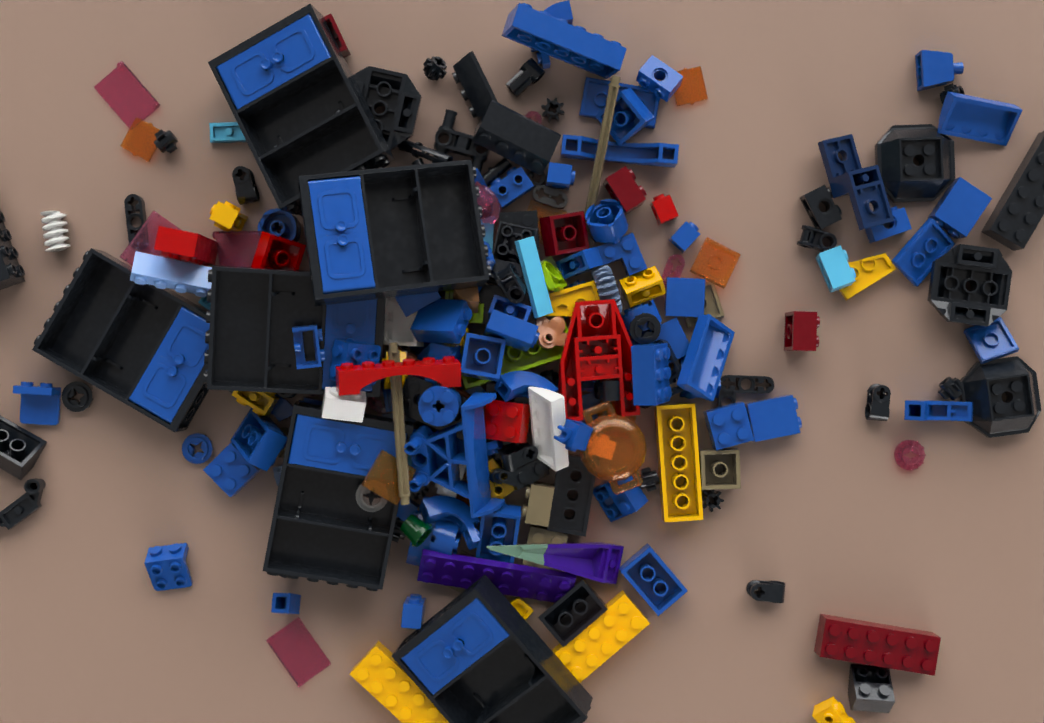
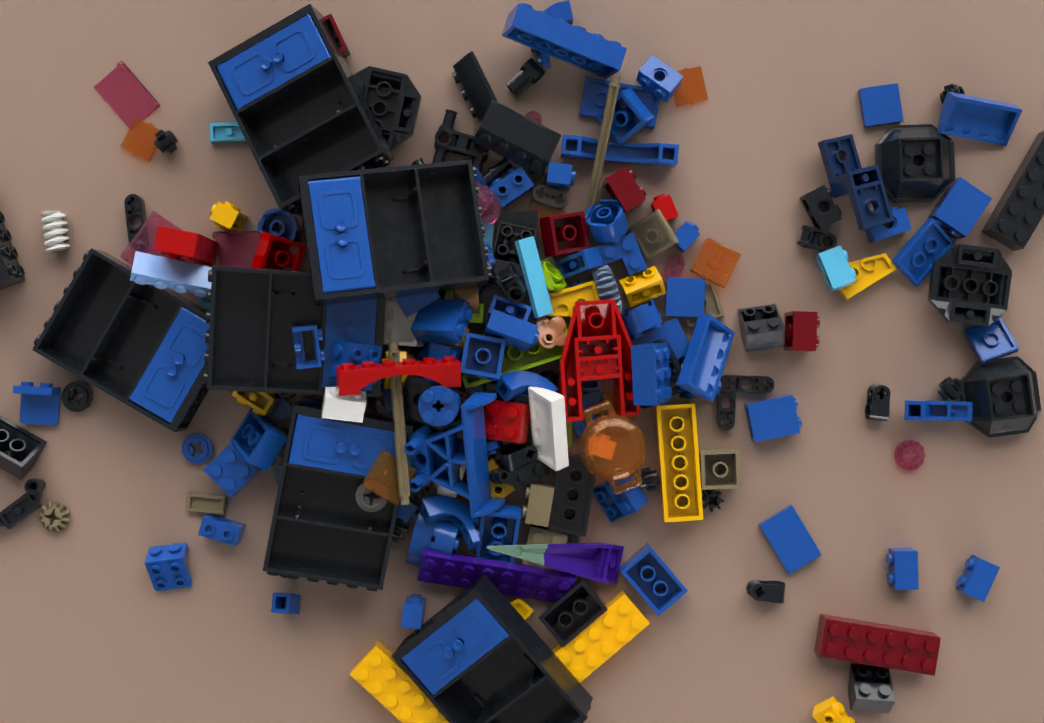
(61, 511): none -> dark tan gear
(206, 503): none -> dark tan tile
(221, 529): none -> blue brick
(245, 189): black piece -> none
(298, 651): clear pink piece -> none
(409, 145): black pin -> none
(416, 530): dark green piece -> none
(435, 68): black gear -> none
(554, 104): black gear -> none
(574, 435): blue brick -> none
(607, 390): black piece -> none
(648, 336): black gear -> none
(653, 235): none -> dark tan tile
(728, 425): blue brick -> none
(761, 328): none -> black slope
(790, 539): none -> blue tile
(880, 105): none -> blue tile
(902, 568): none -> blue brick
(935, 69): blue torso -> none
(977, 578): none -> blue brick

